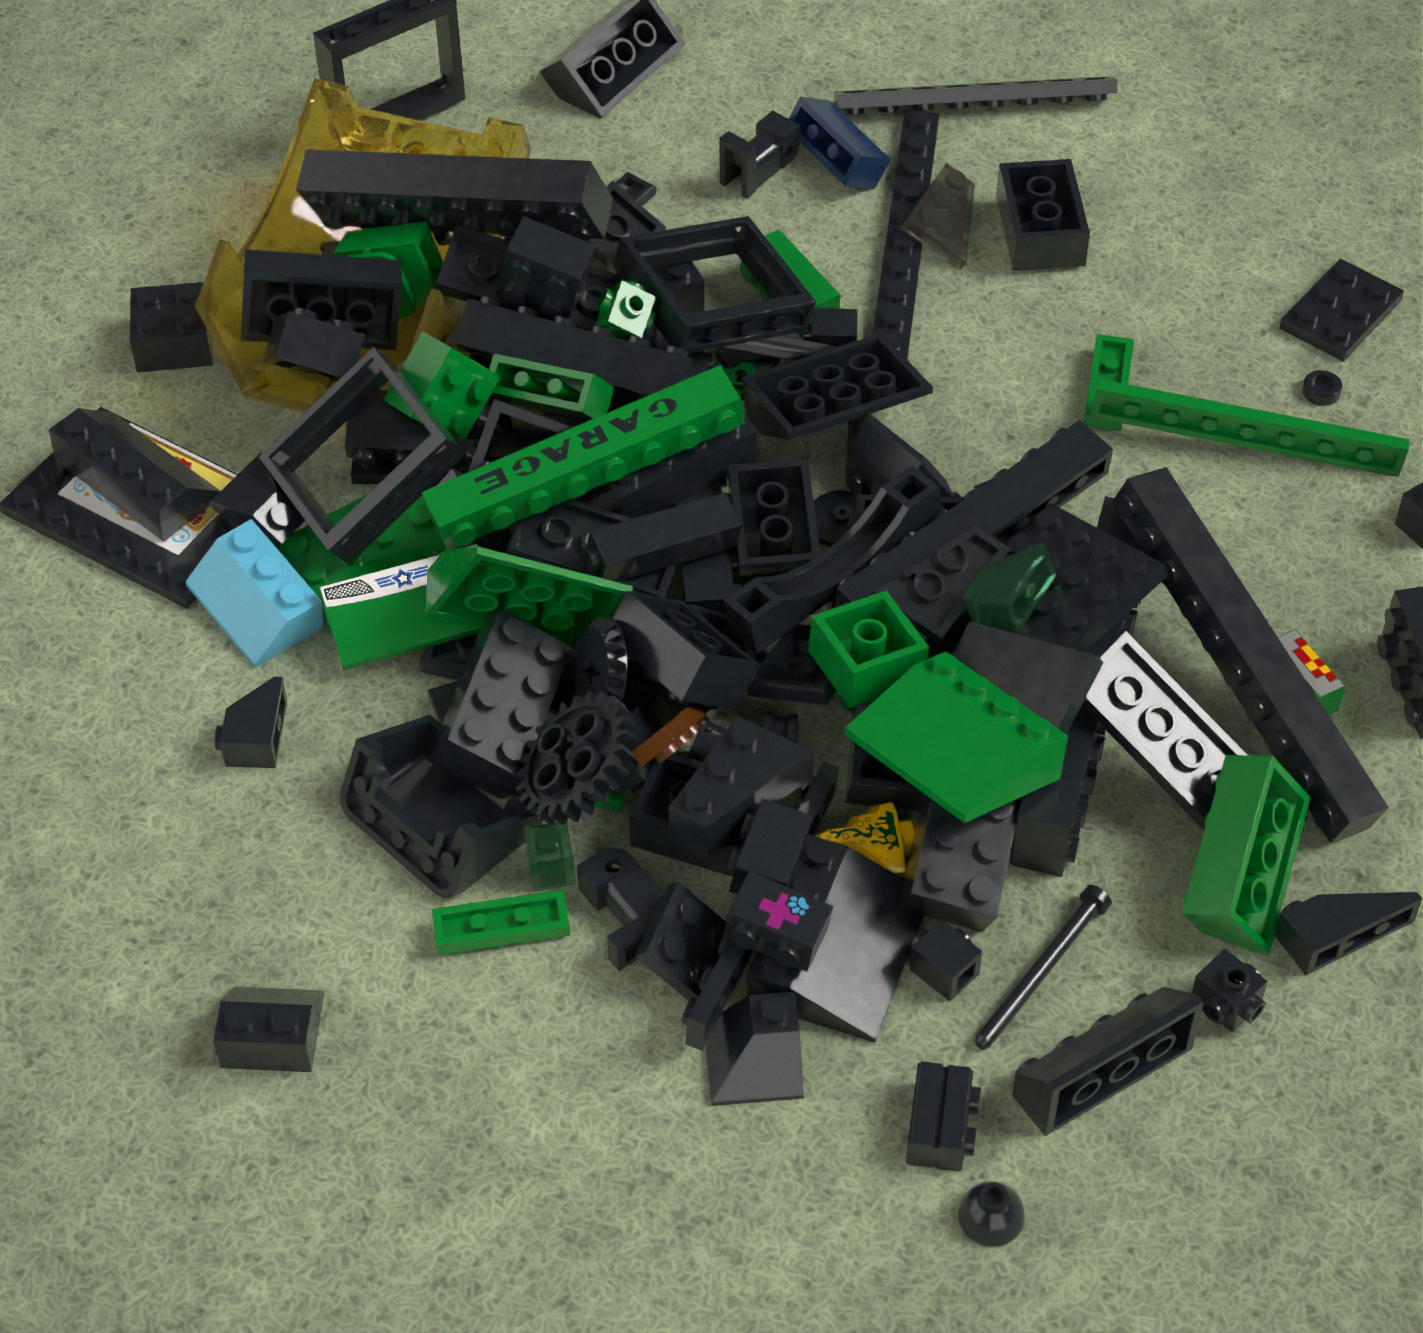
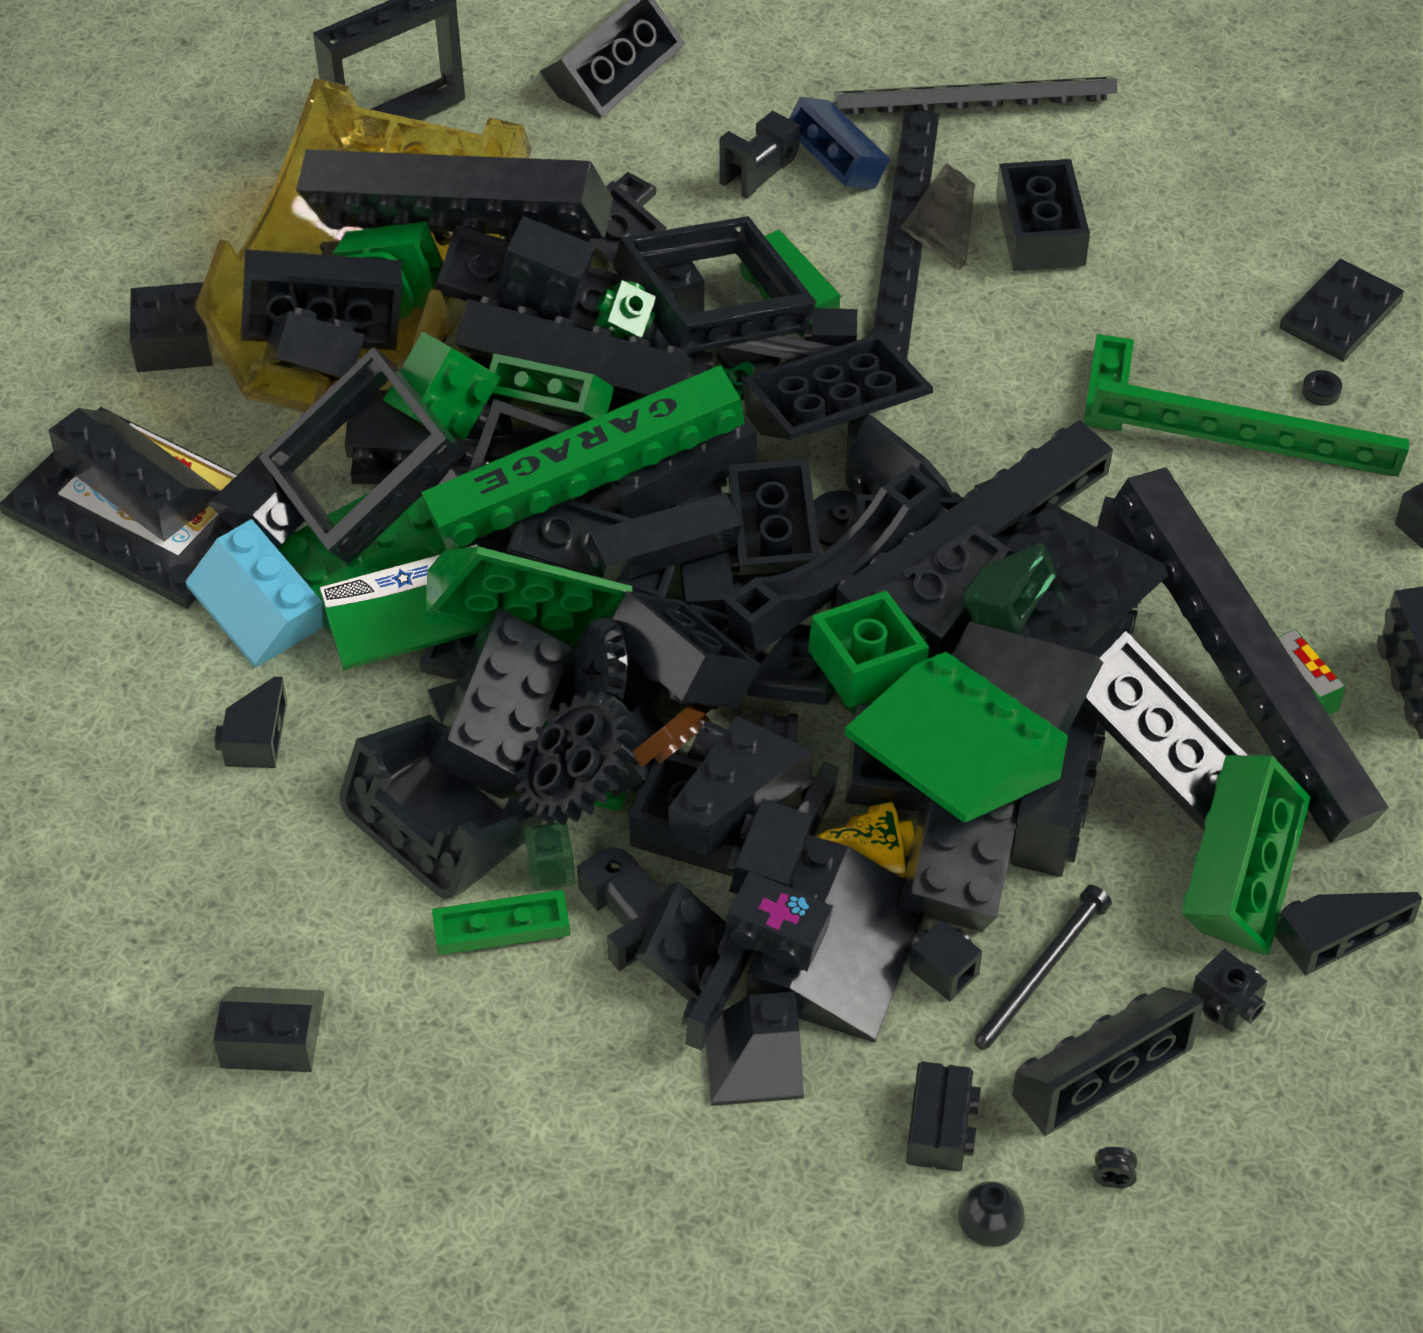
(1115, 1167): none -> black bush

